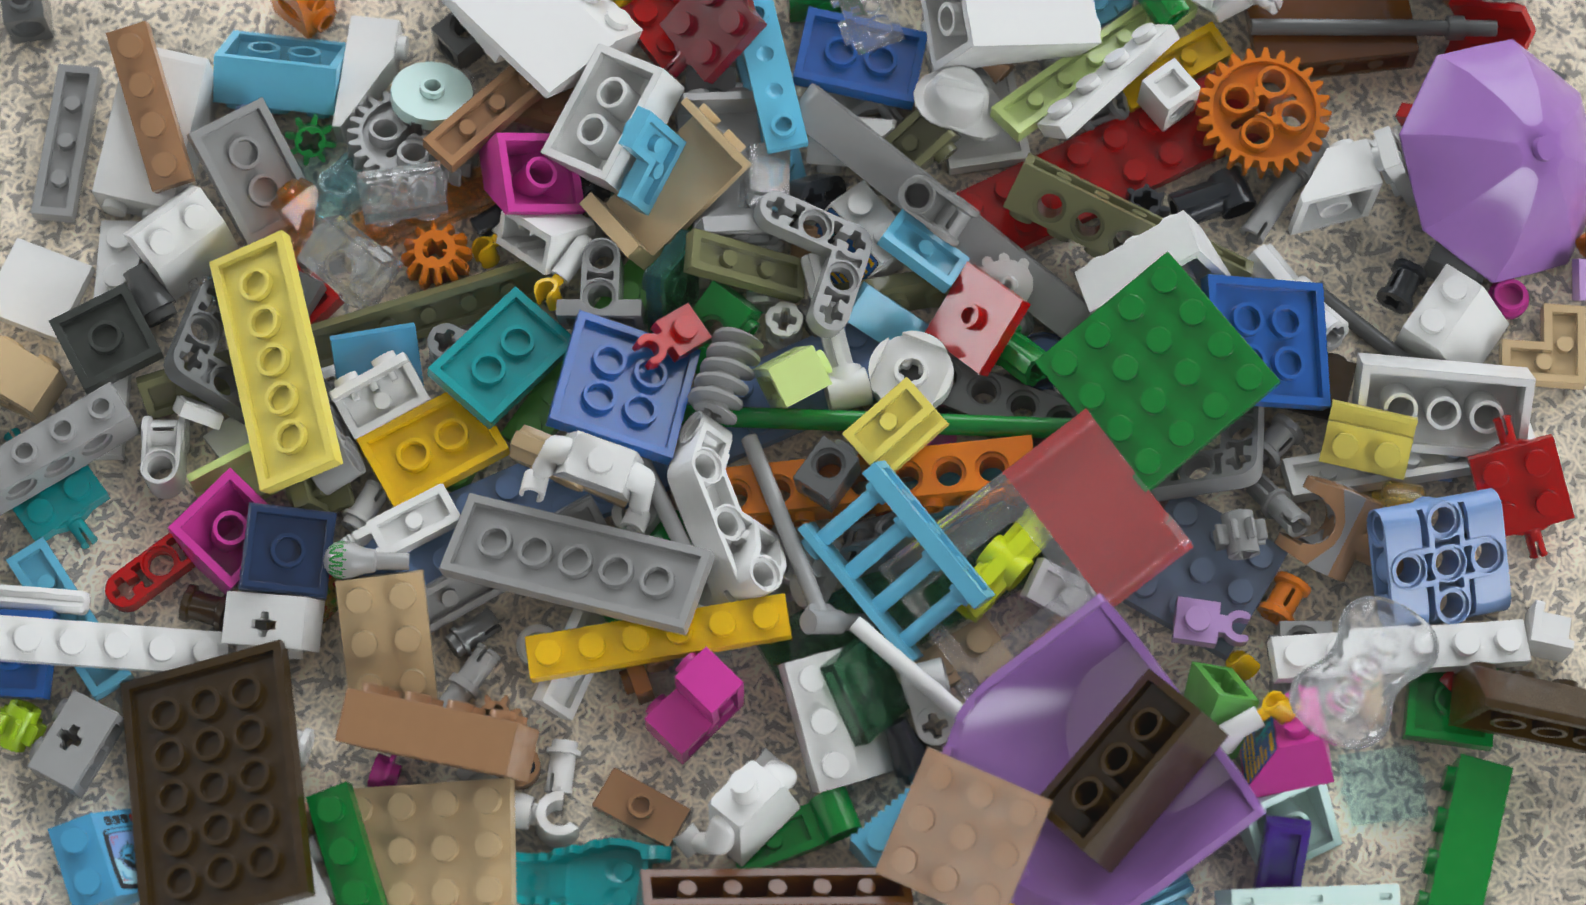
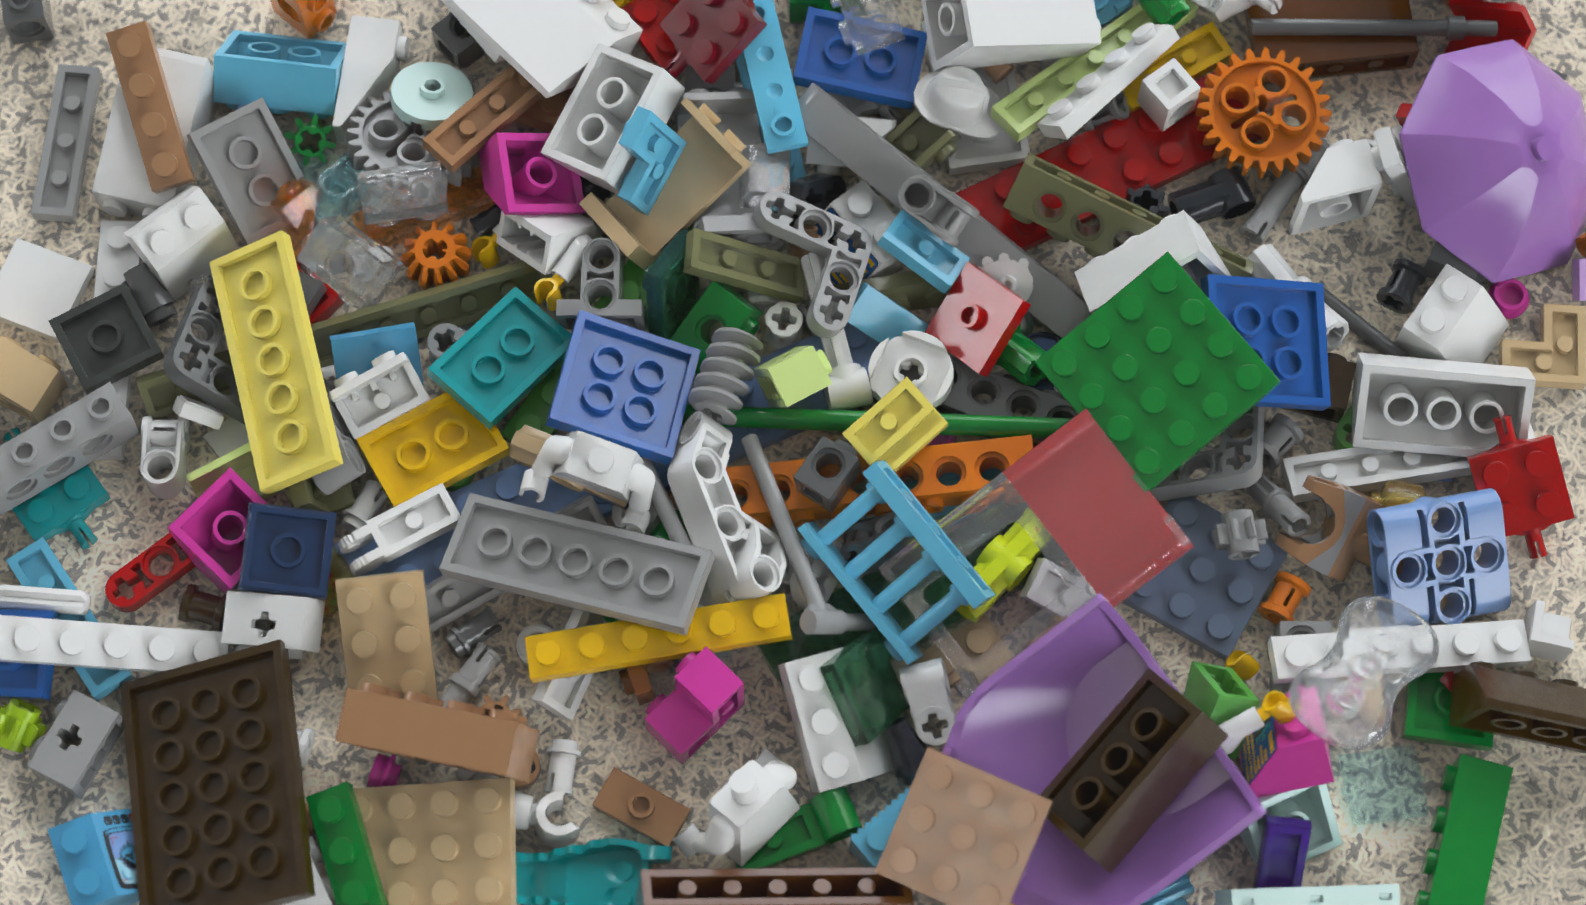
(351, 560): light grey piece -> none
(674, 334): plate -> none
(906, 667): white bar -> none
(1200, 623): lavender plate -> none
(1368, 439): light yellow plate -> none

